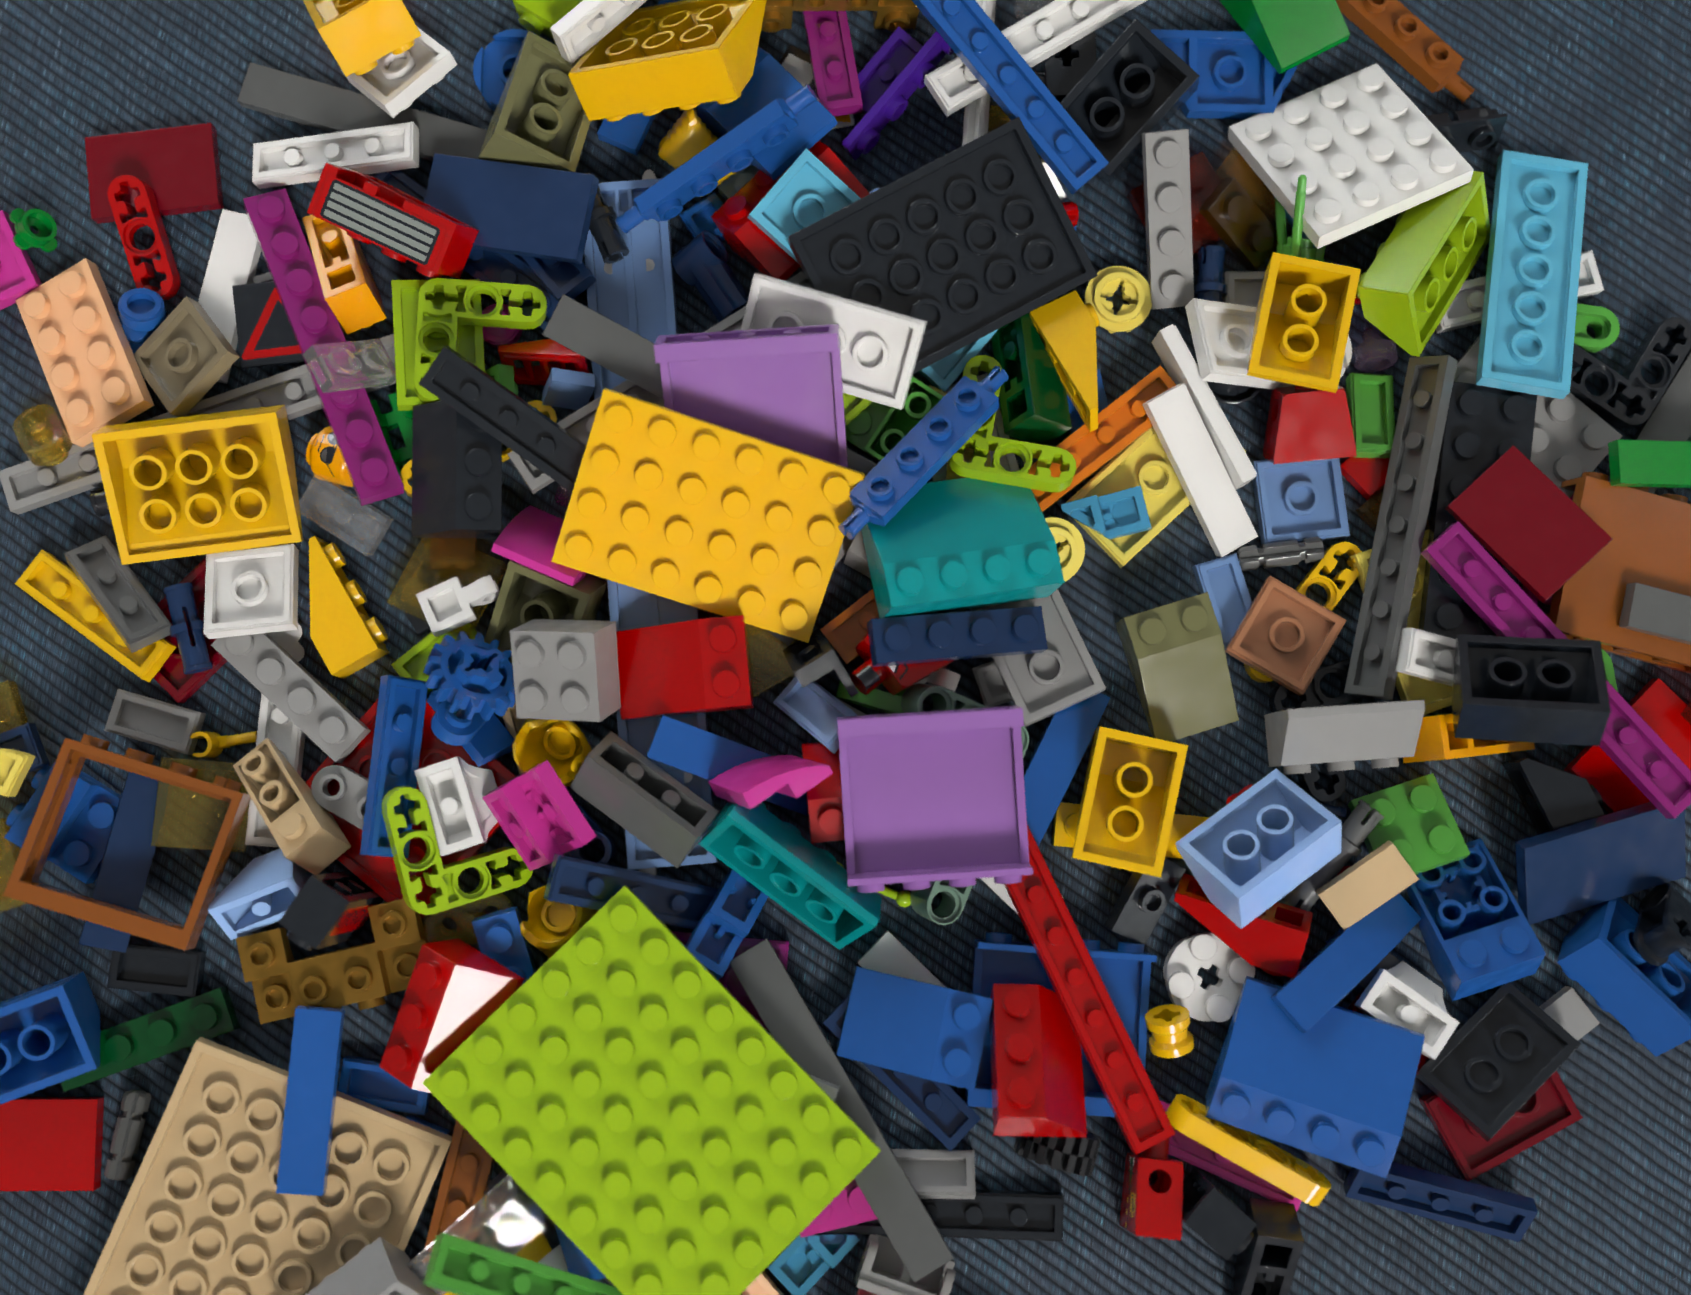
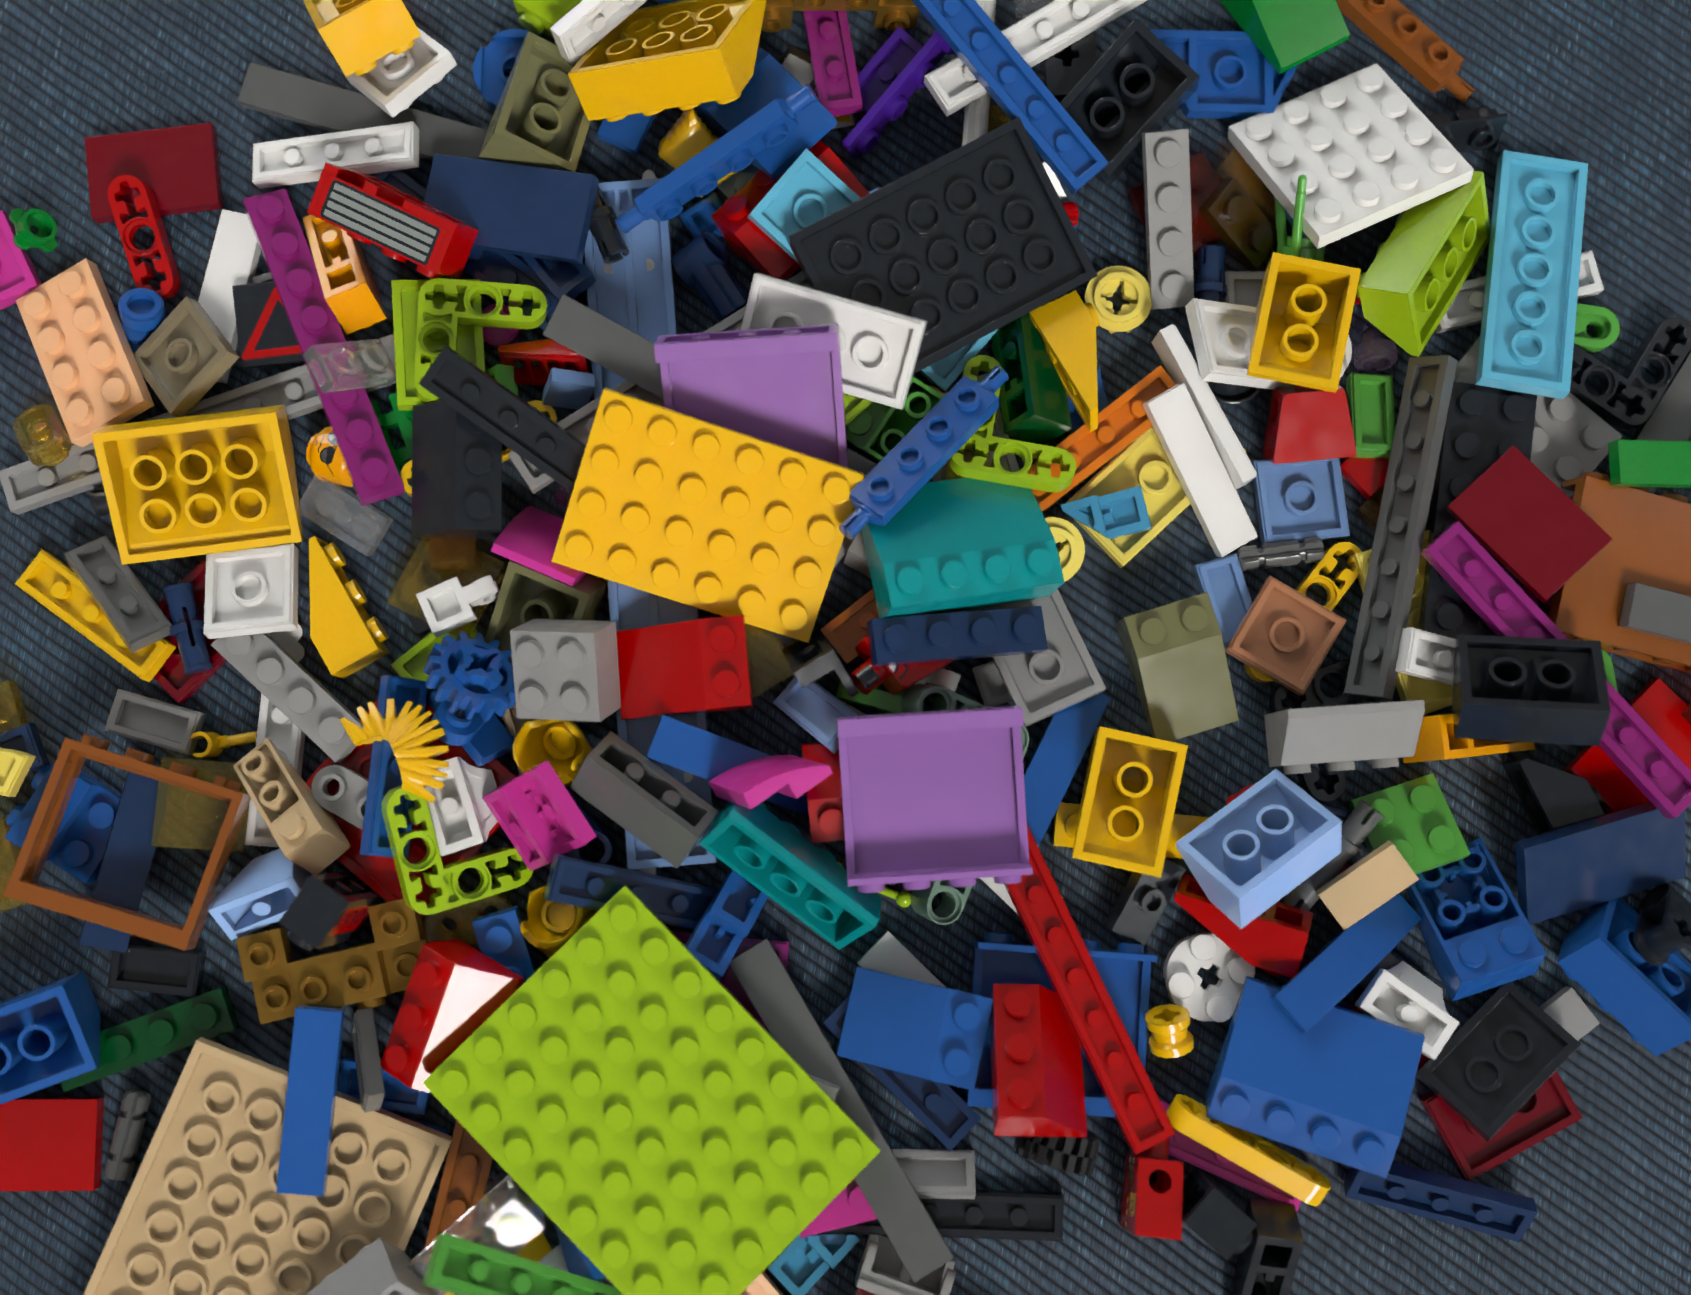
(367, 1060): none -> dark grey tile
(408, 740): none -> yellow hair

